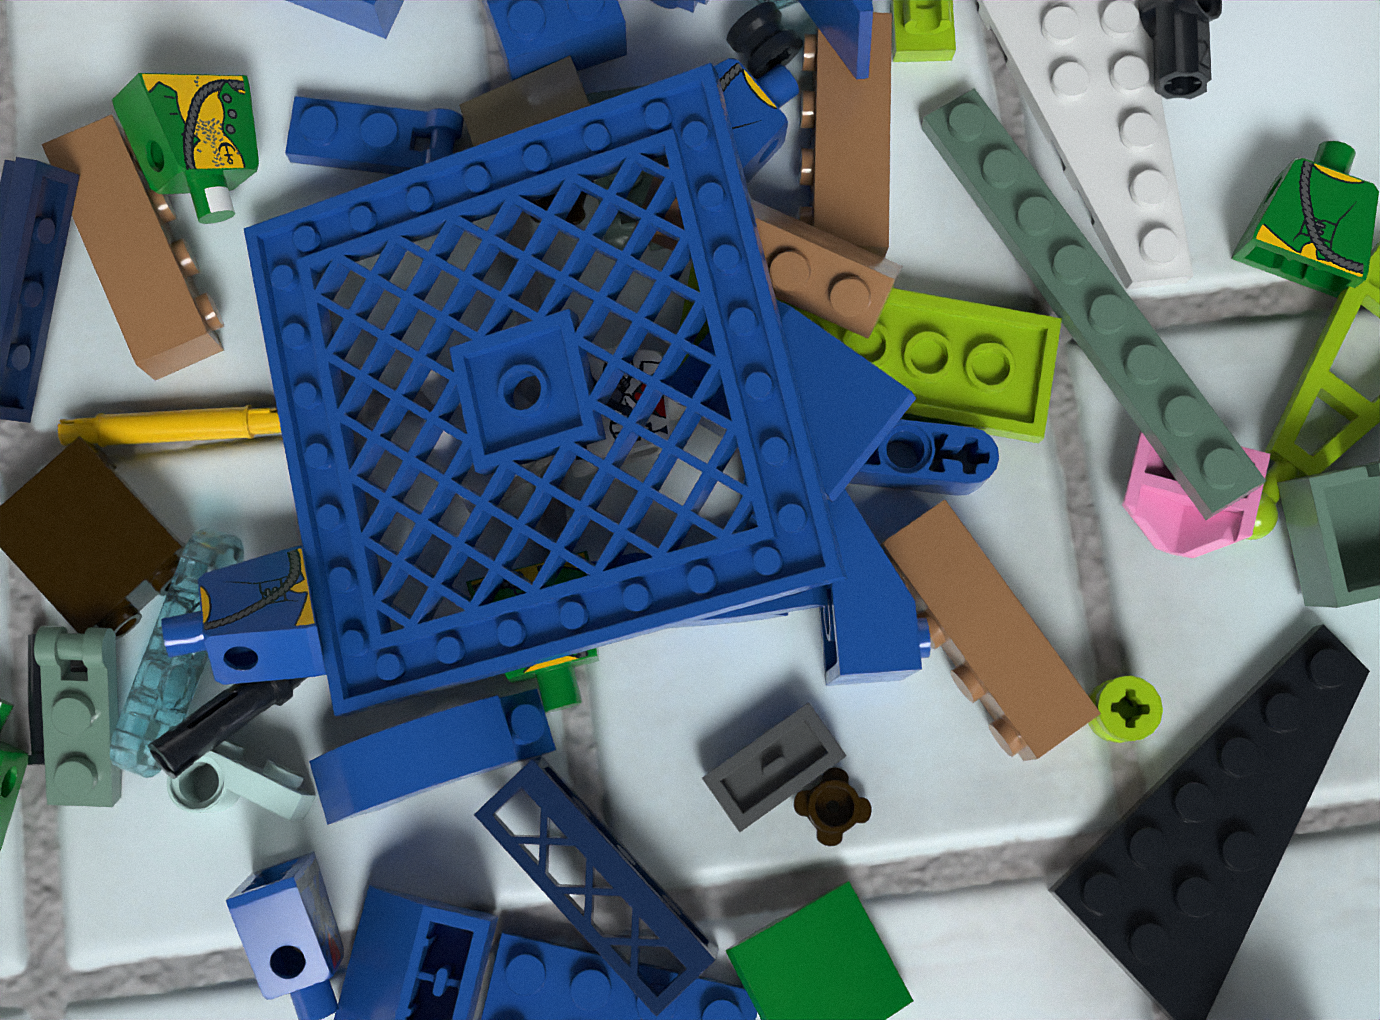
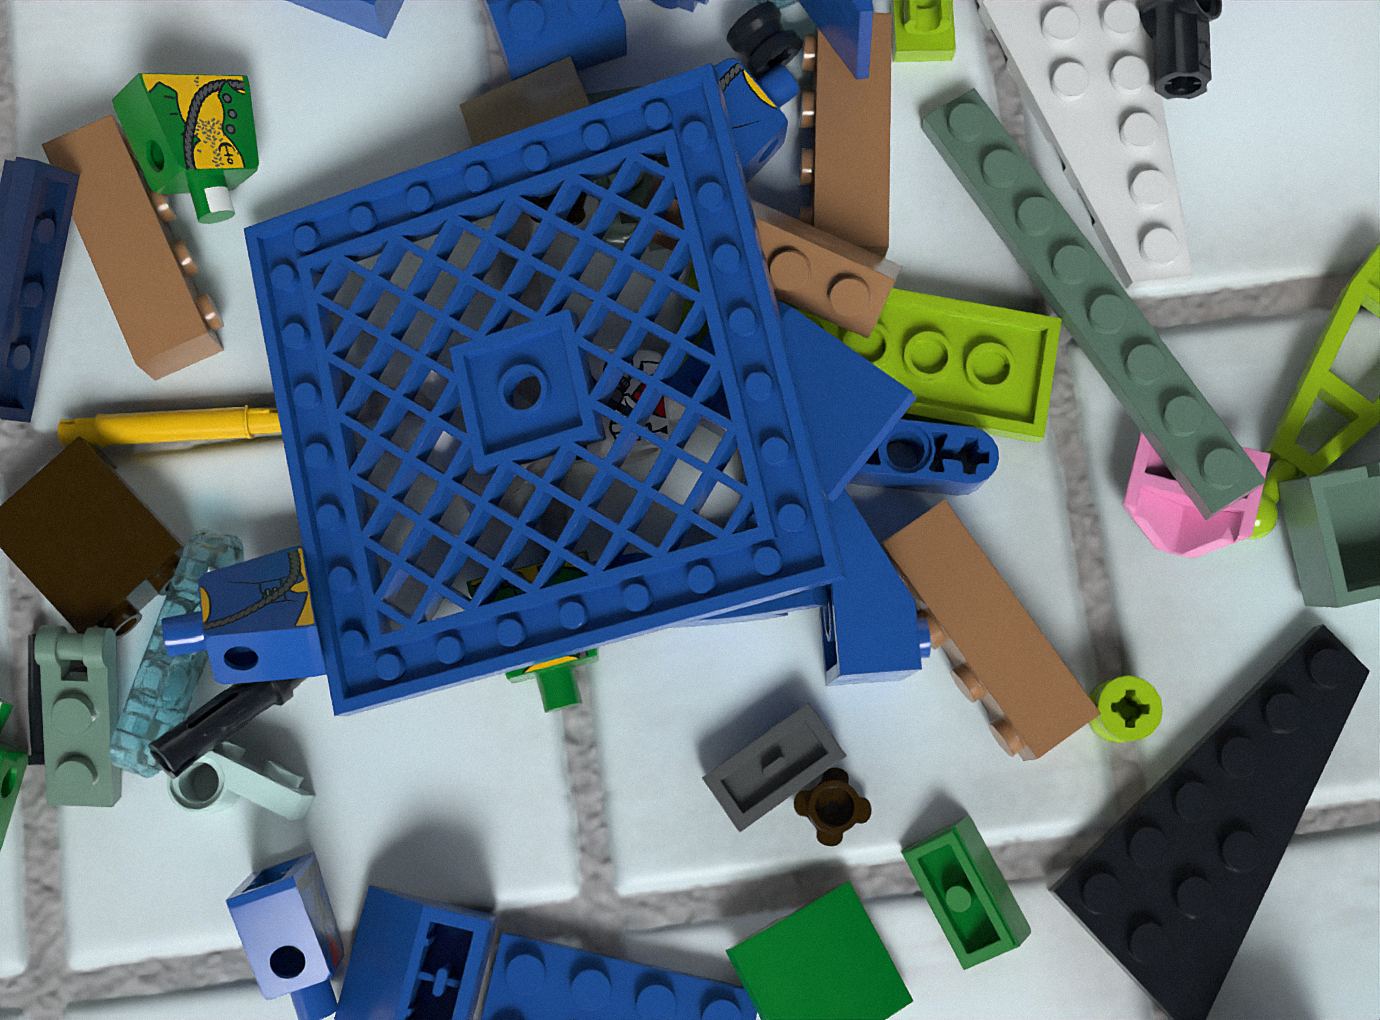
(368, 135): blue plate -> none
(430, 753): blue arch -> none
(617, 866): dark blue fence -> none
(967, 893): none -> green slope
(1314, 223): green torso -> none

